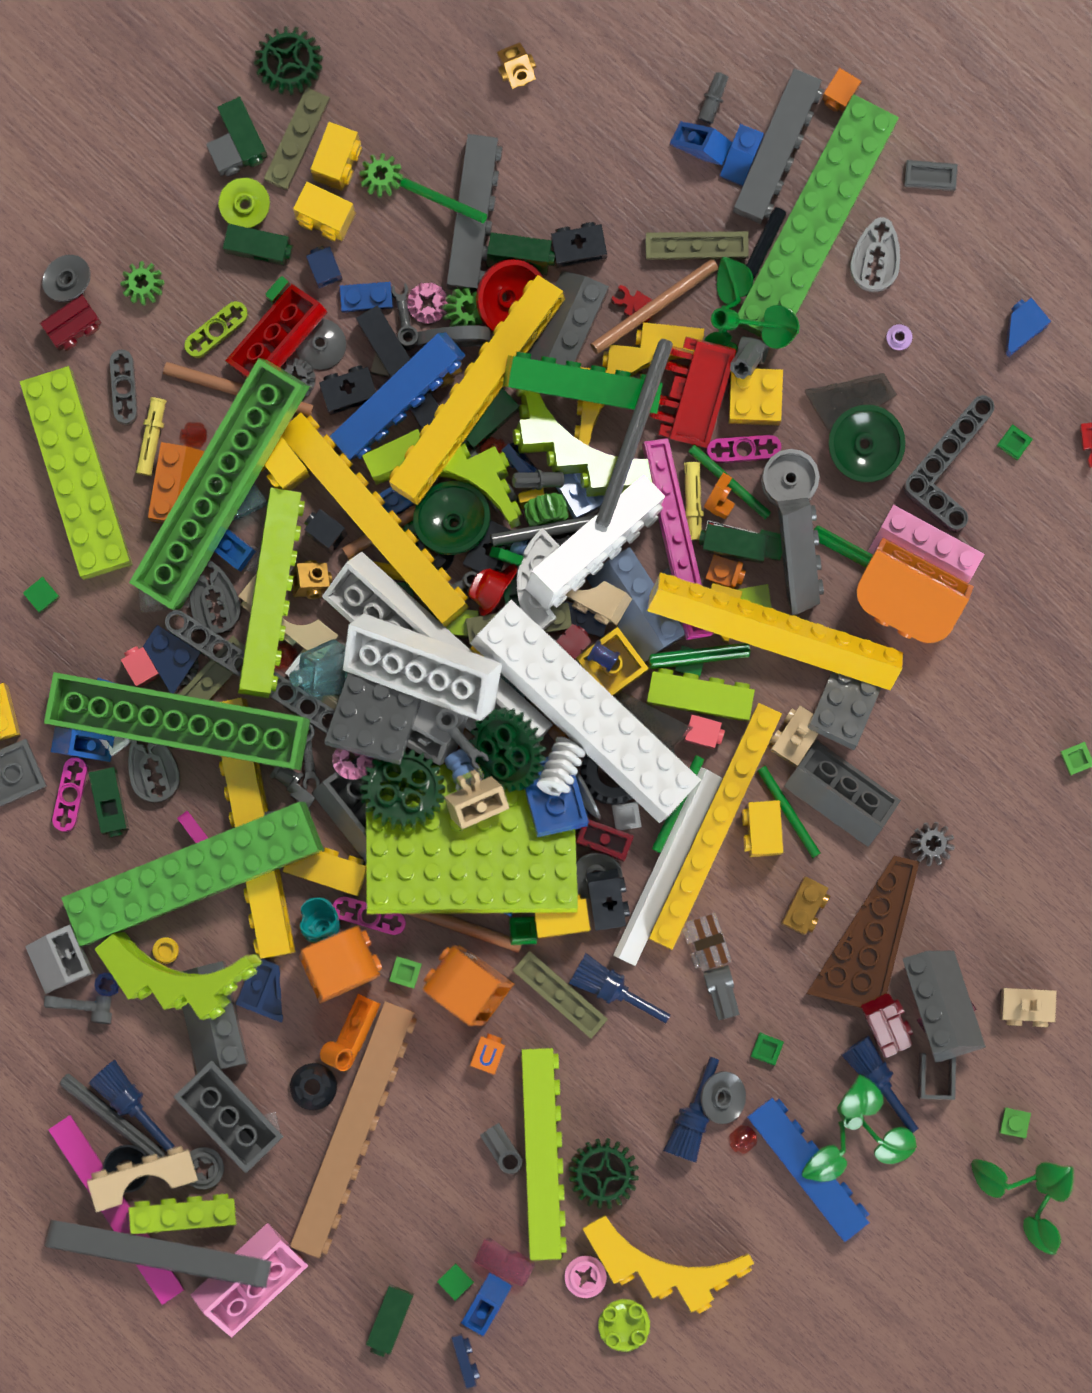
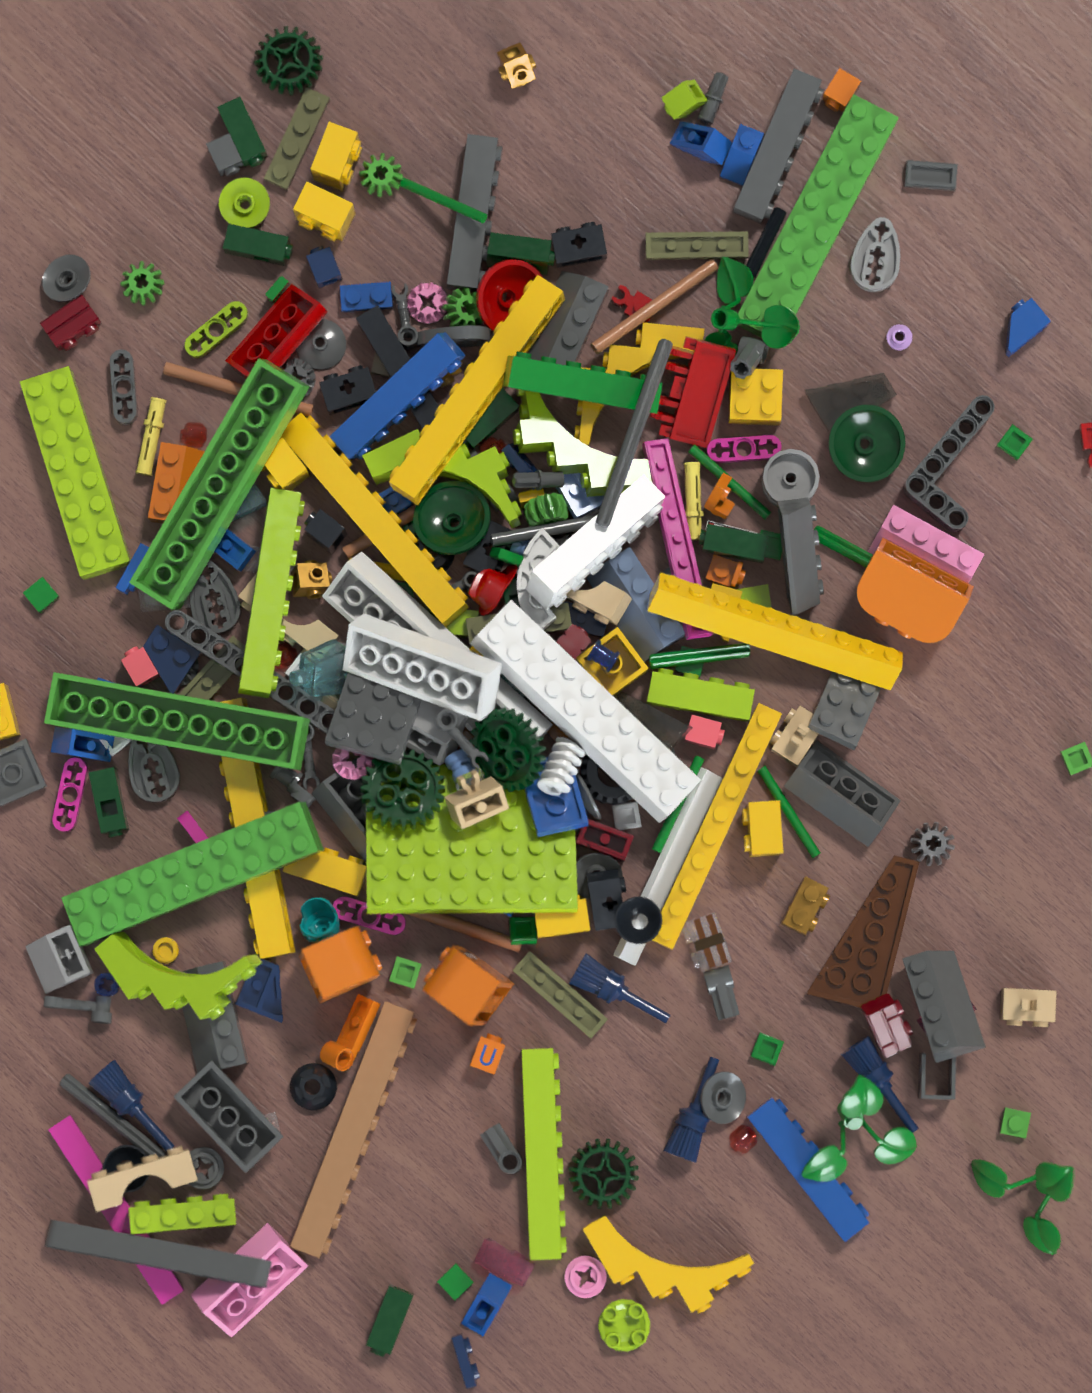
(124, 585): none -> blue plate
(628, 910): none -> black piece
(684, 99): none -> lime brick

